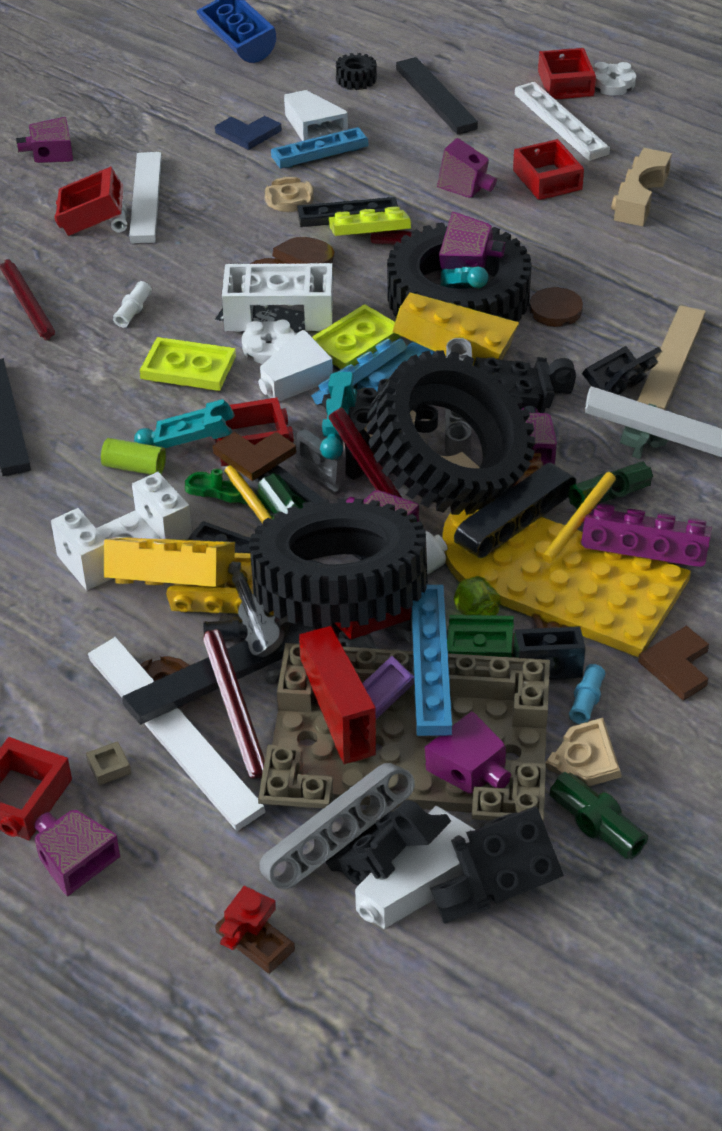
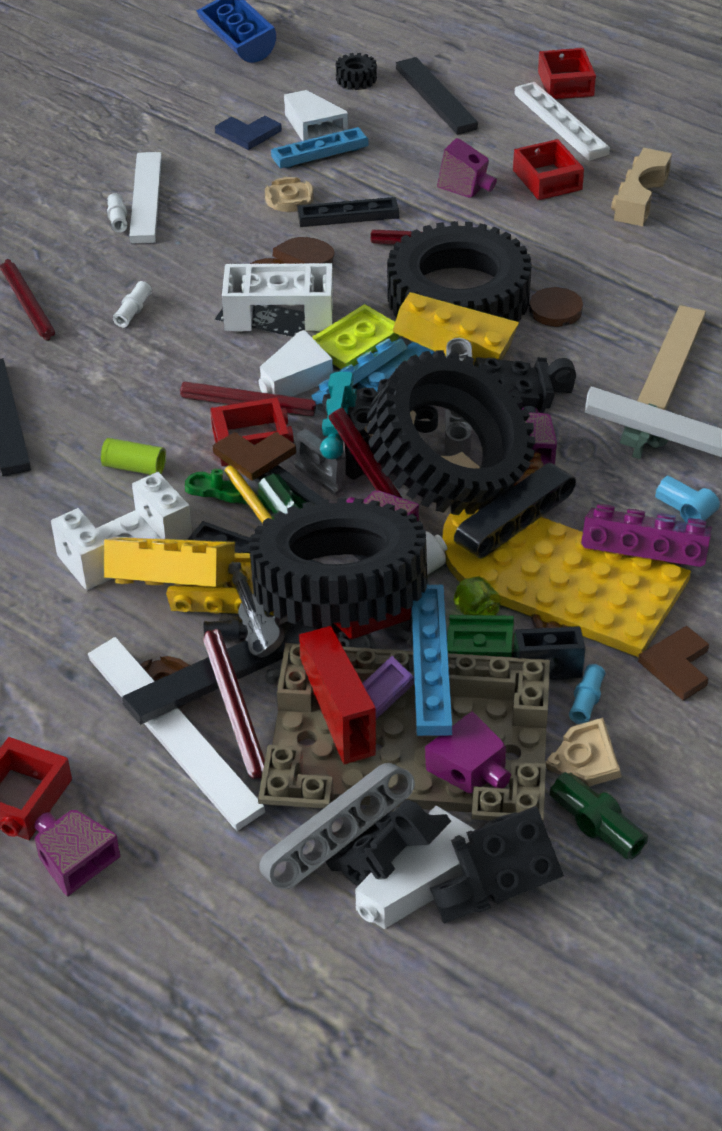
(48, 141): magenta torso -> none
(89, 201): red window -> none
(108, 763): dark tan plate -> none
(188, 363): neon yellow plate -> none
(189, 426): teal plate -> none
(234, 396): none -> dark red axle
(245, 913): red plate -> none
(259, 333): white plate -> none
(265, 949): reddish brown plate -> none
(369, 221): neon yellow plate -> none
(464, 277): teal plate -> none
(468, 243): magenta torso -> none
(578, 517): yellow bar -> none
(614, 78): white plate -> none
(620, 369): black bracket -> none
(627, 480): dark green piece -> none
(688, 501): none -> medium azure piece

